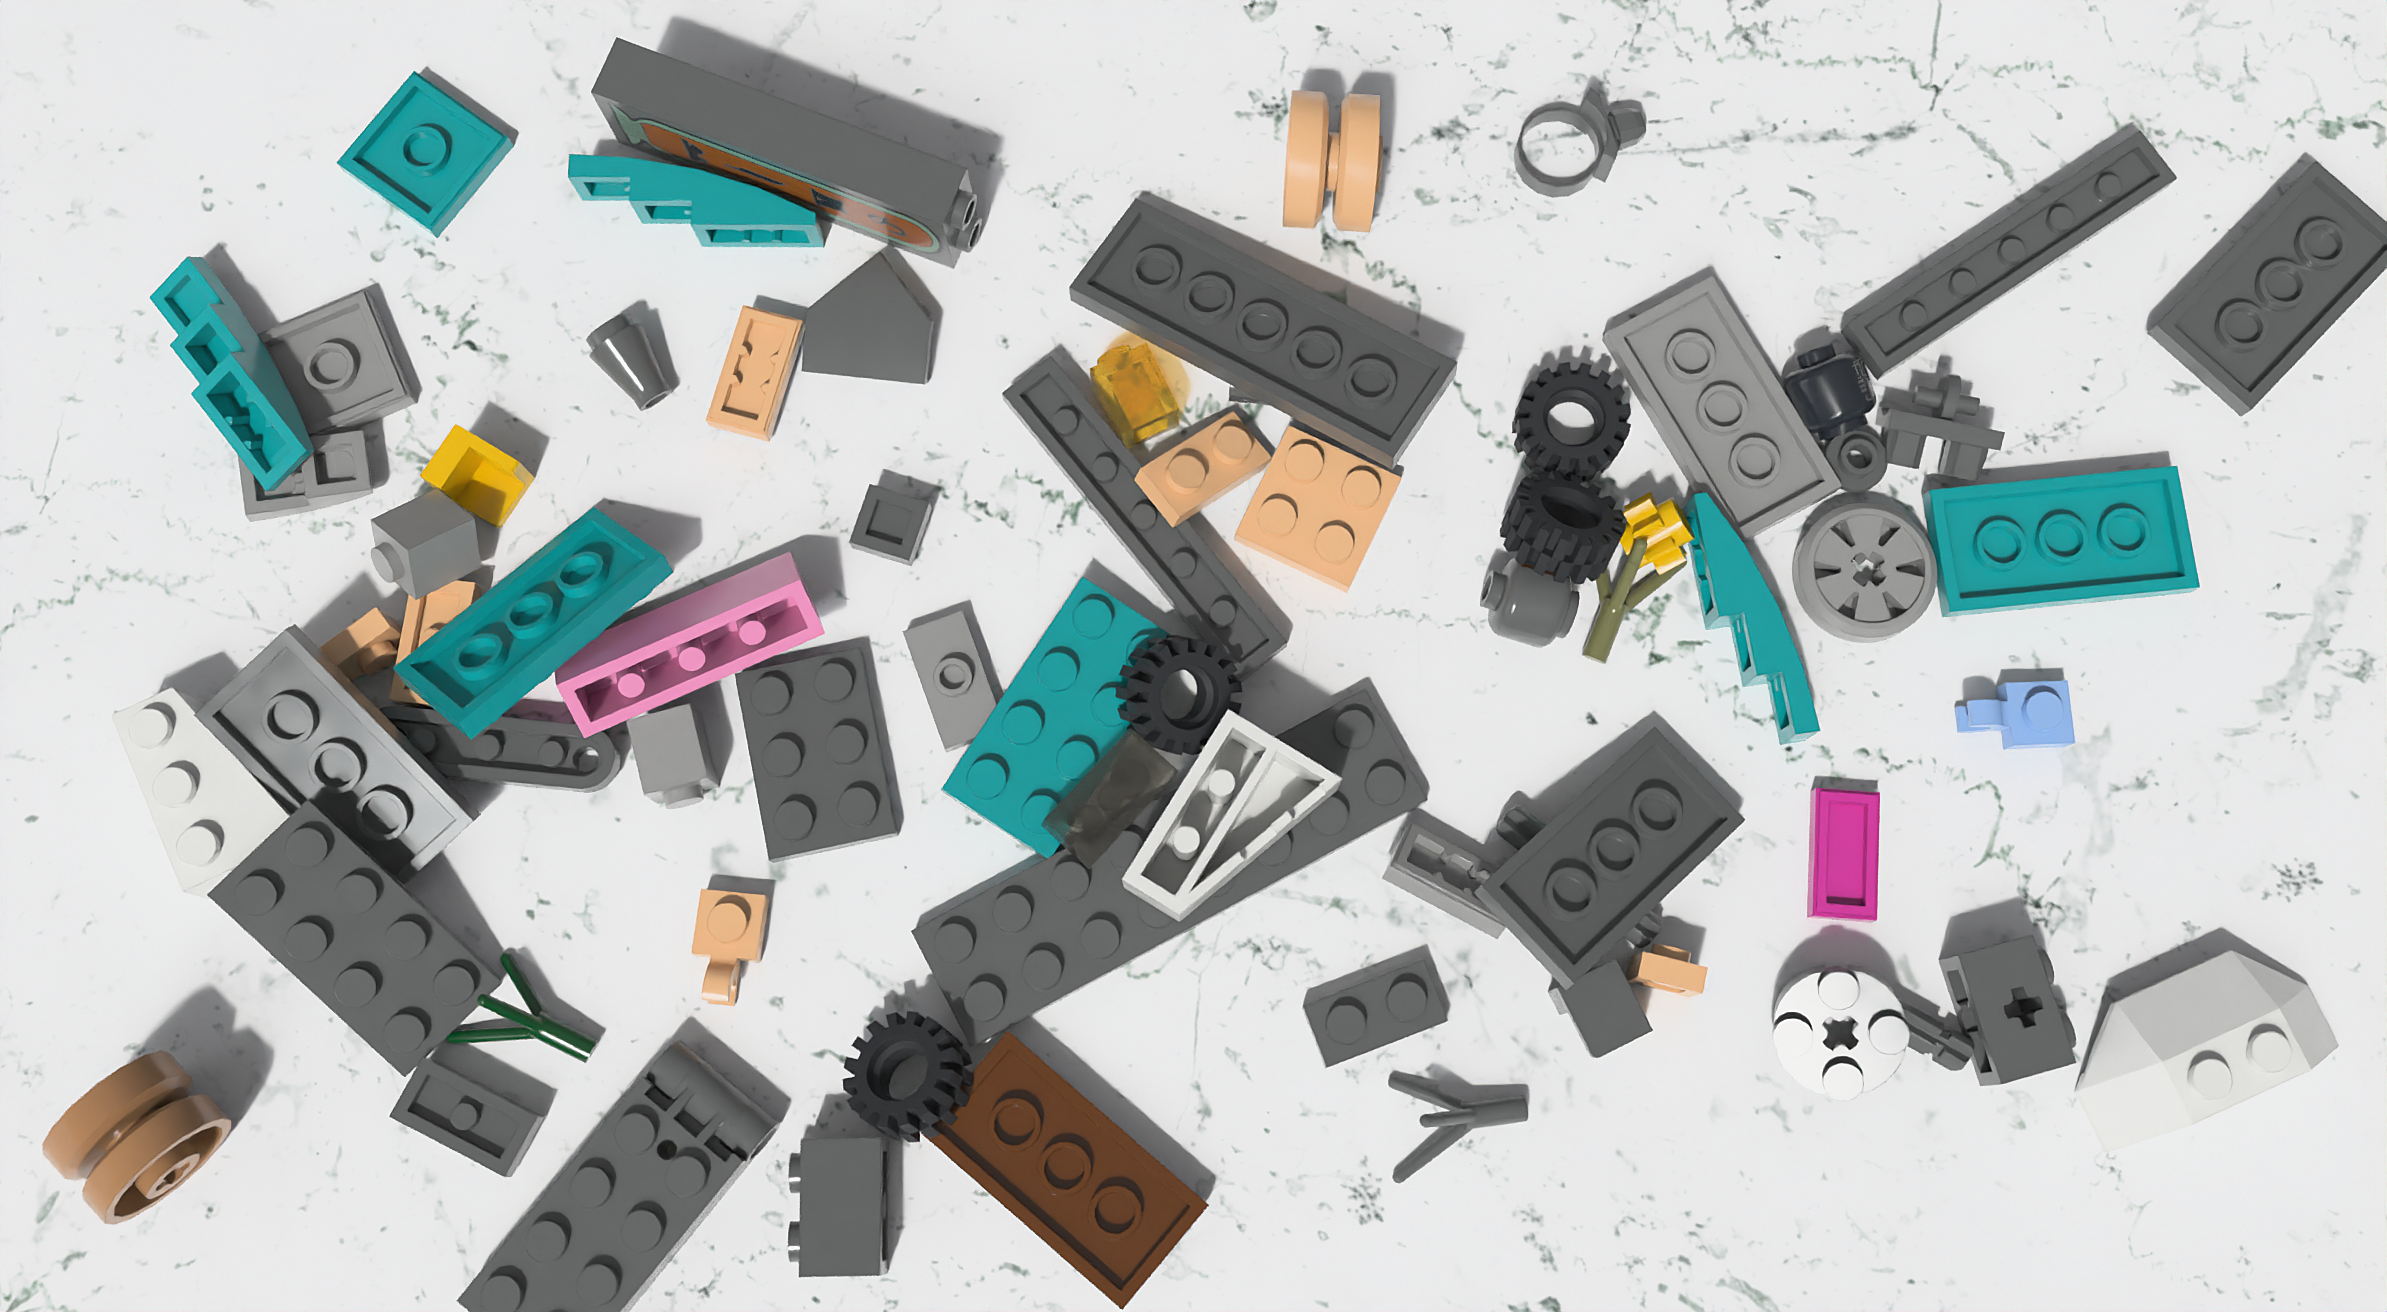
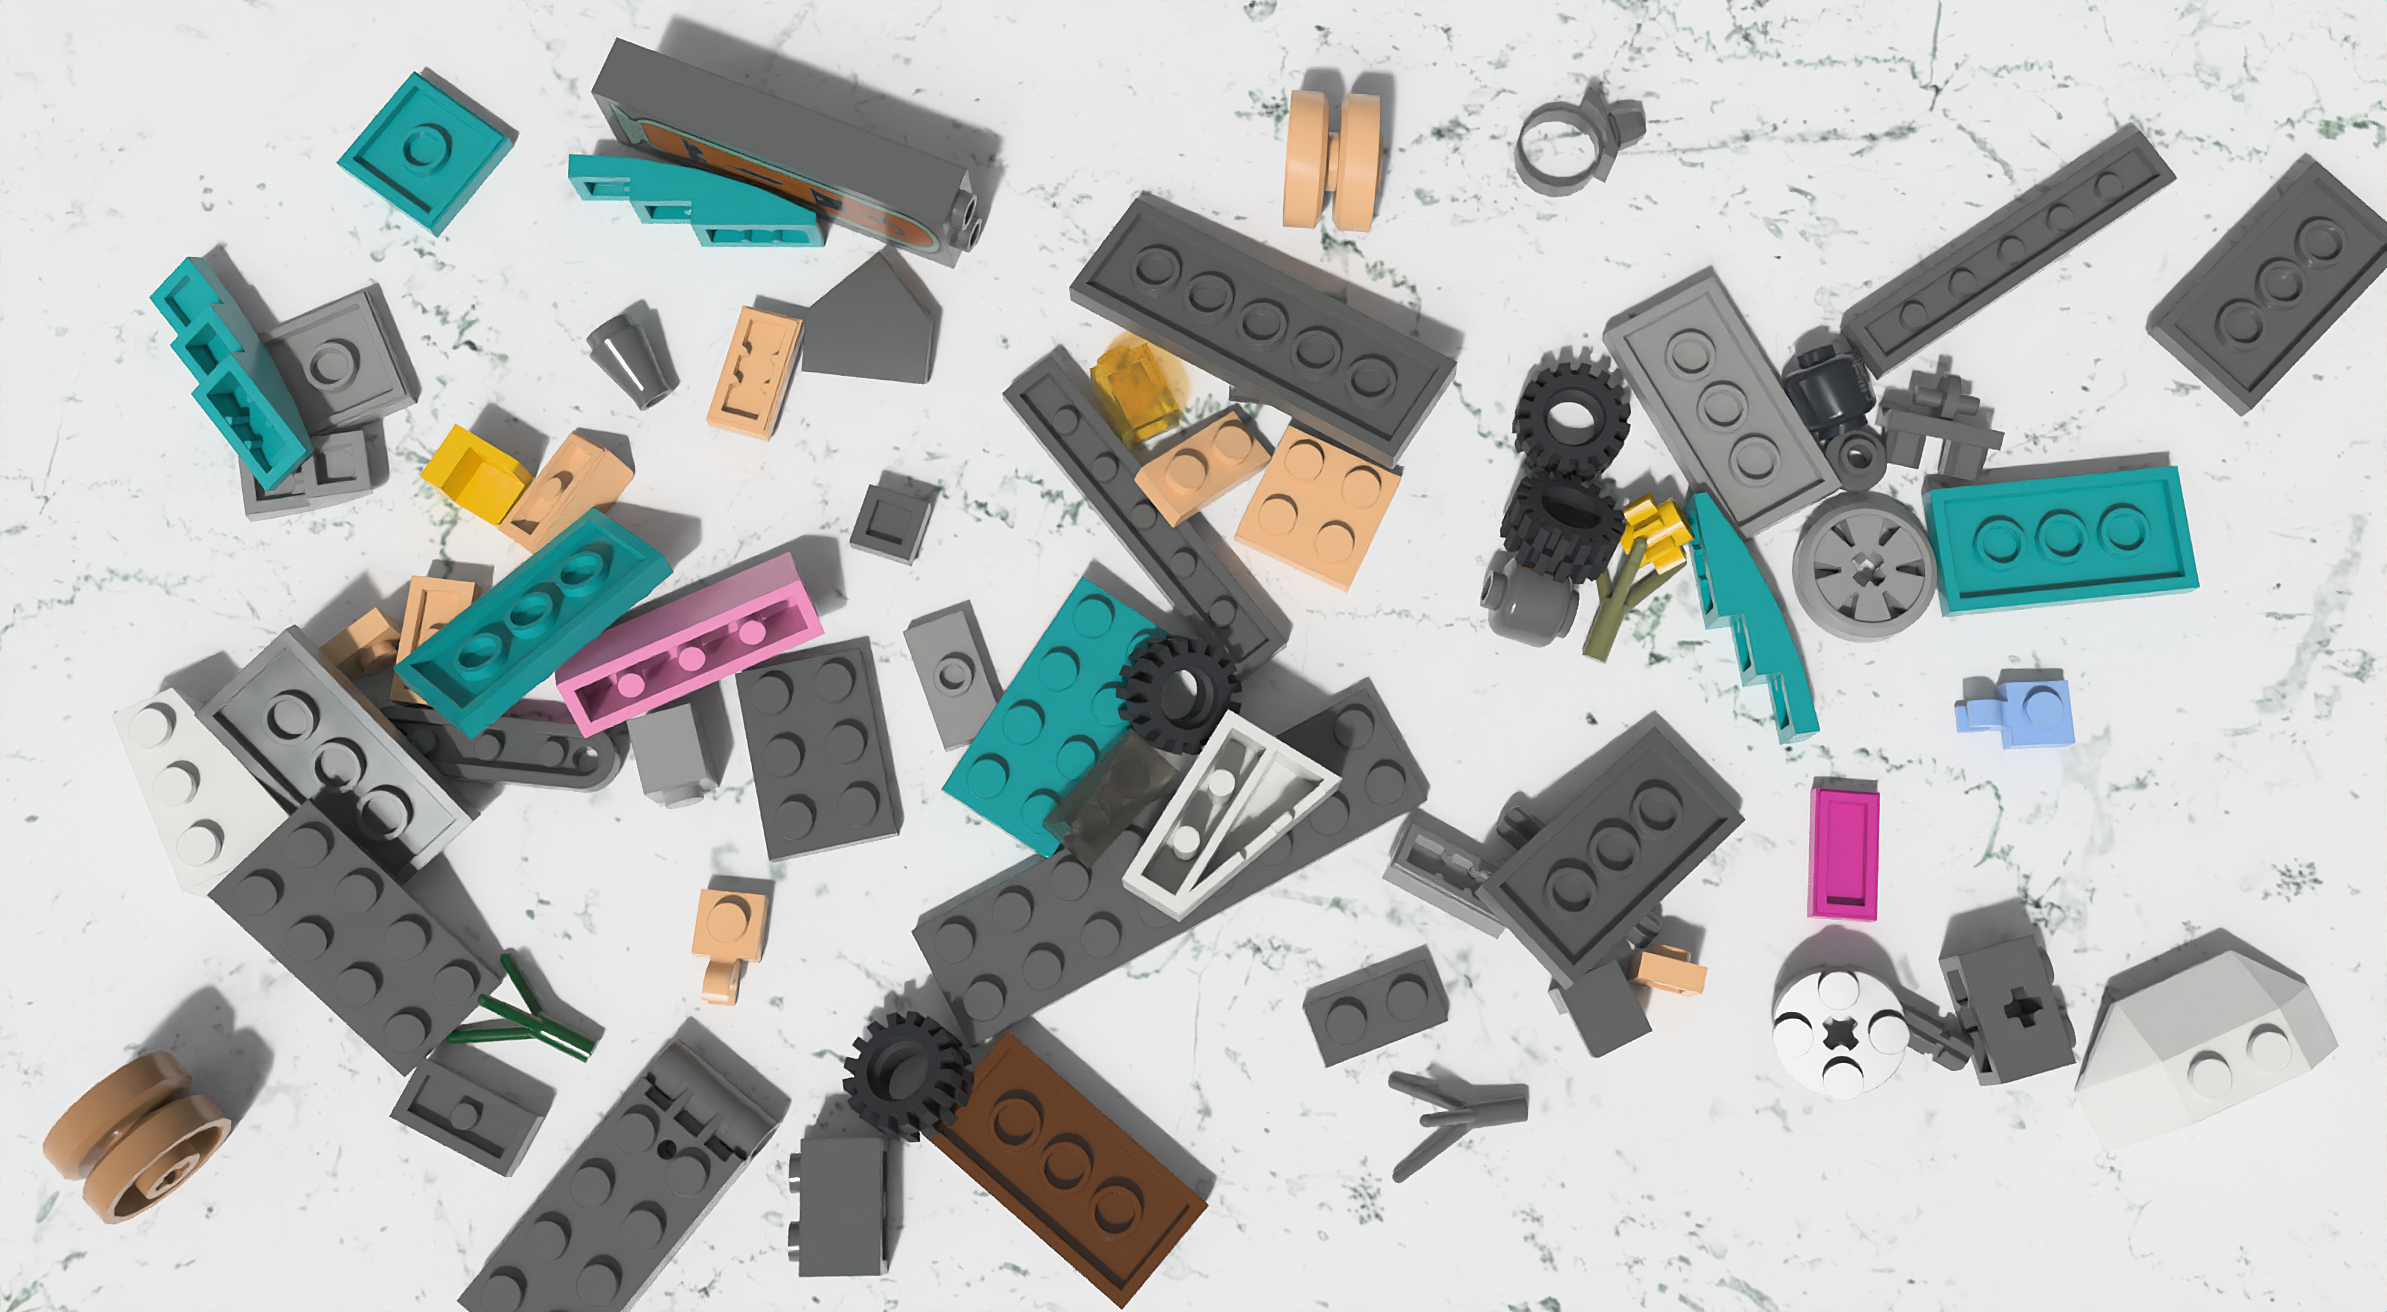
(425, 544): light grey brick -> none
(567, 487): none -> light nougat slope

